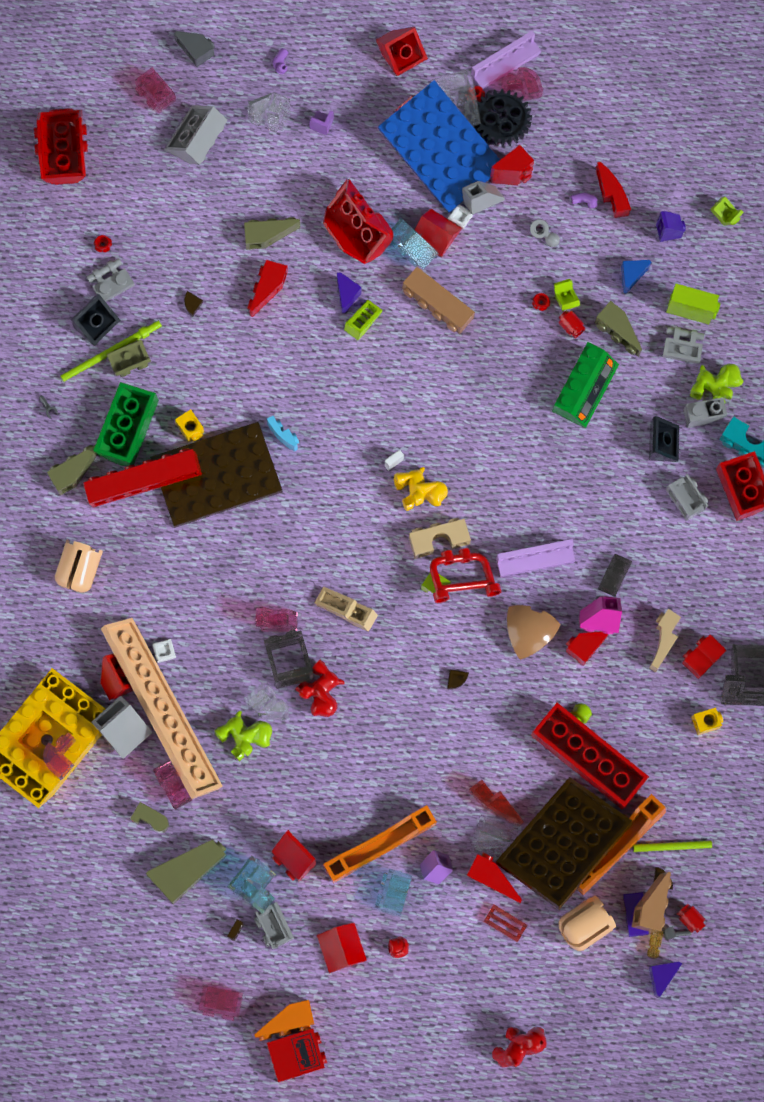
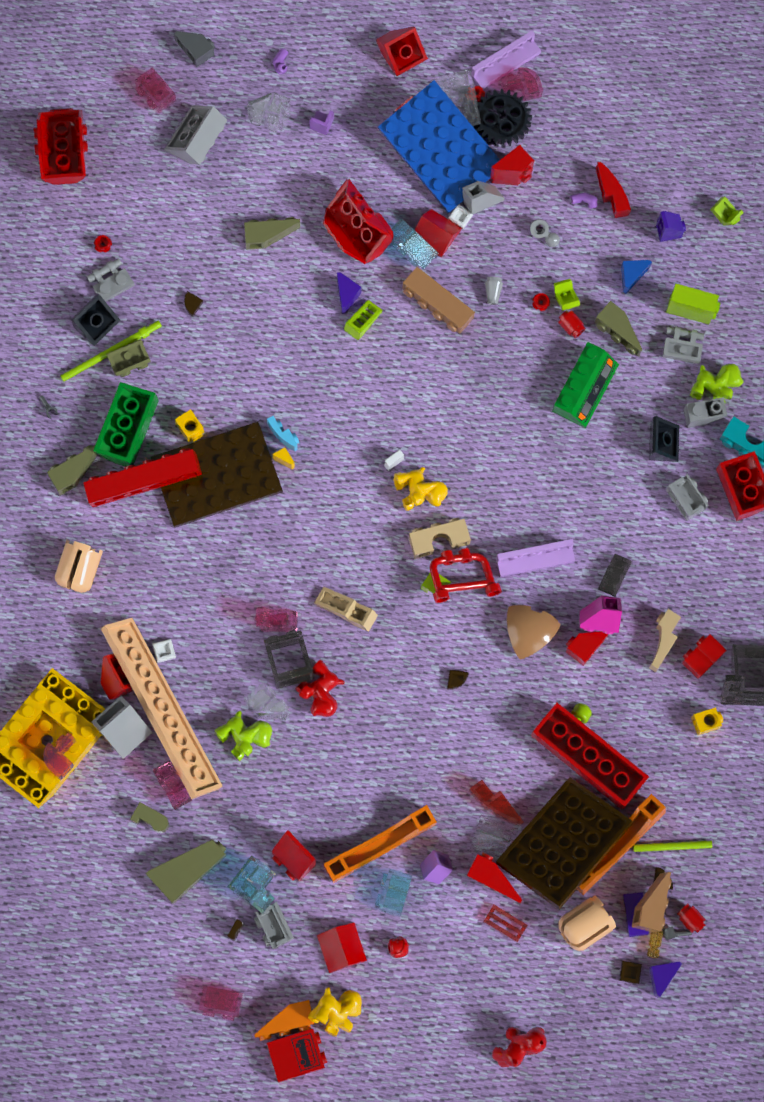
(270, 283): red slope -> none
(284, 458): none -> yellow slope
(337, 1011): none -> yellow animal
(493, 289): none -> light grey cone
(630, 972): none -> dark brown tile

